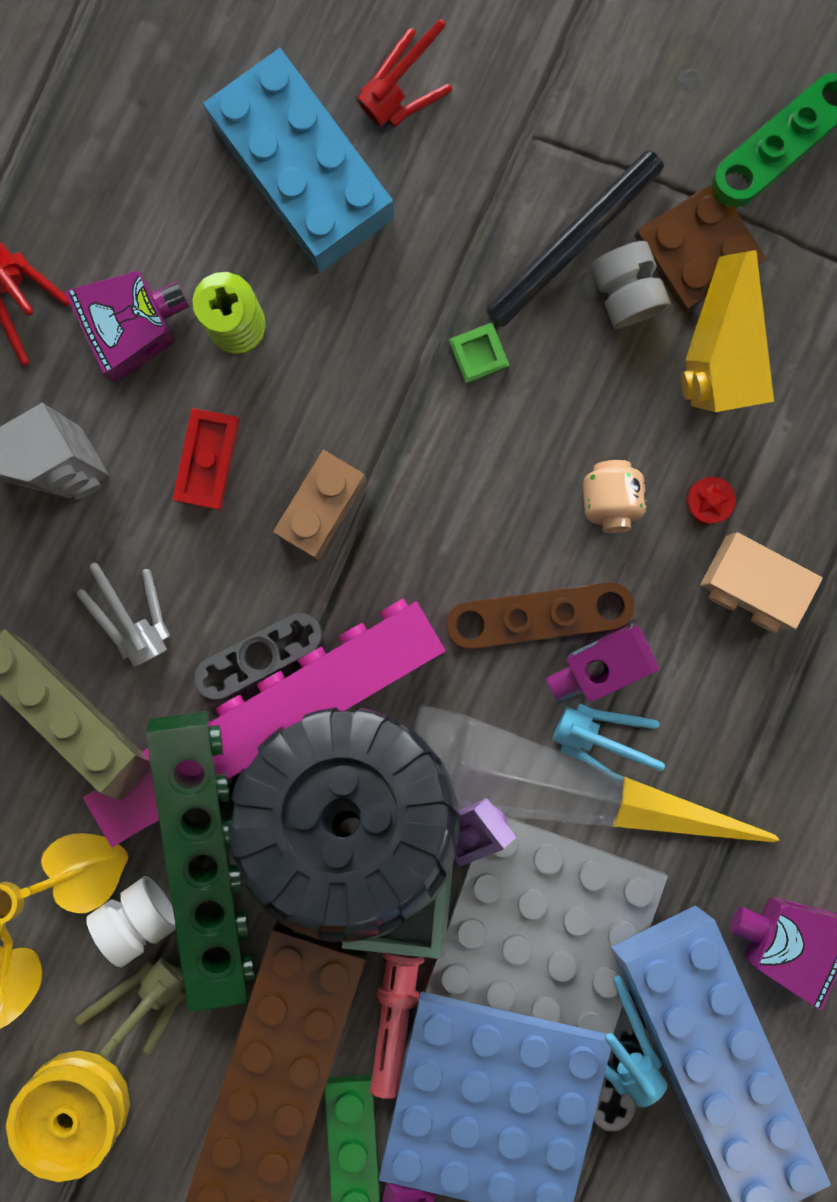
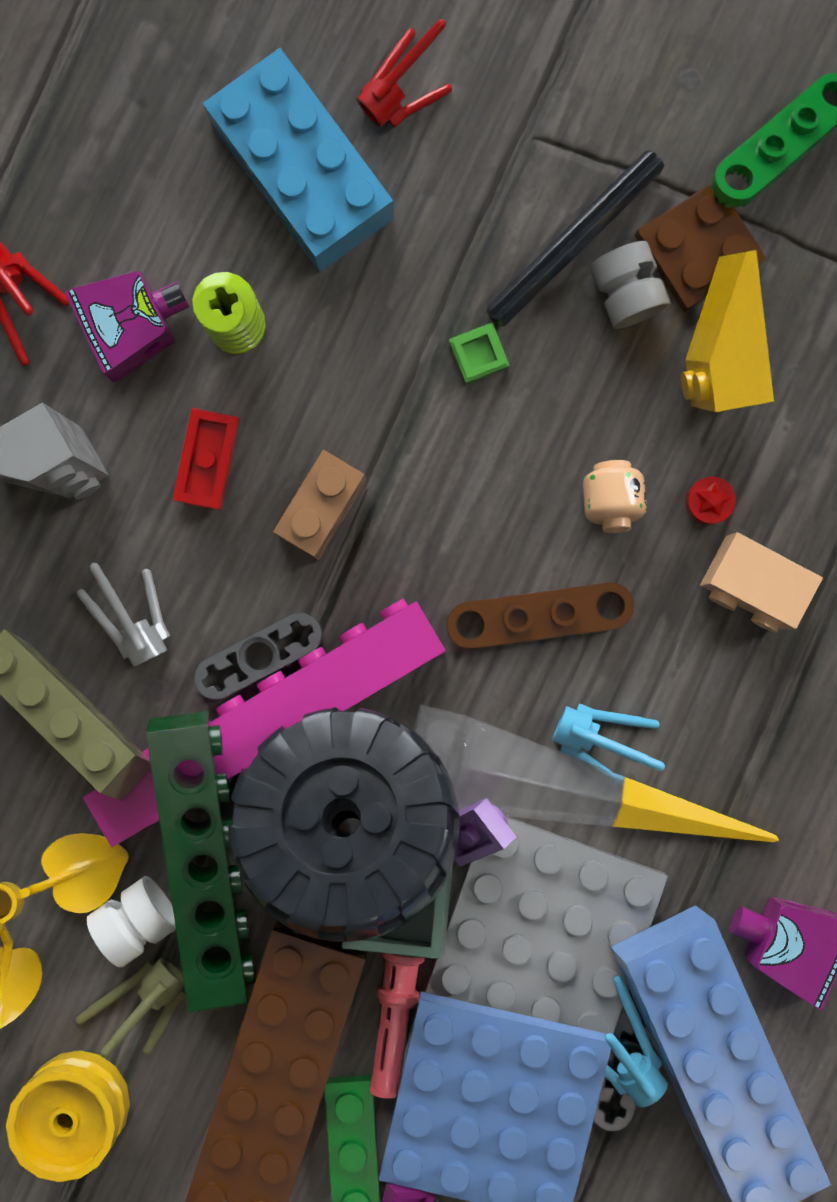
(623, 652): magenta torso -> none

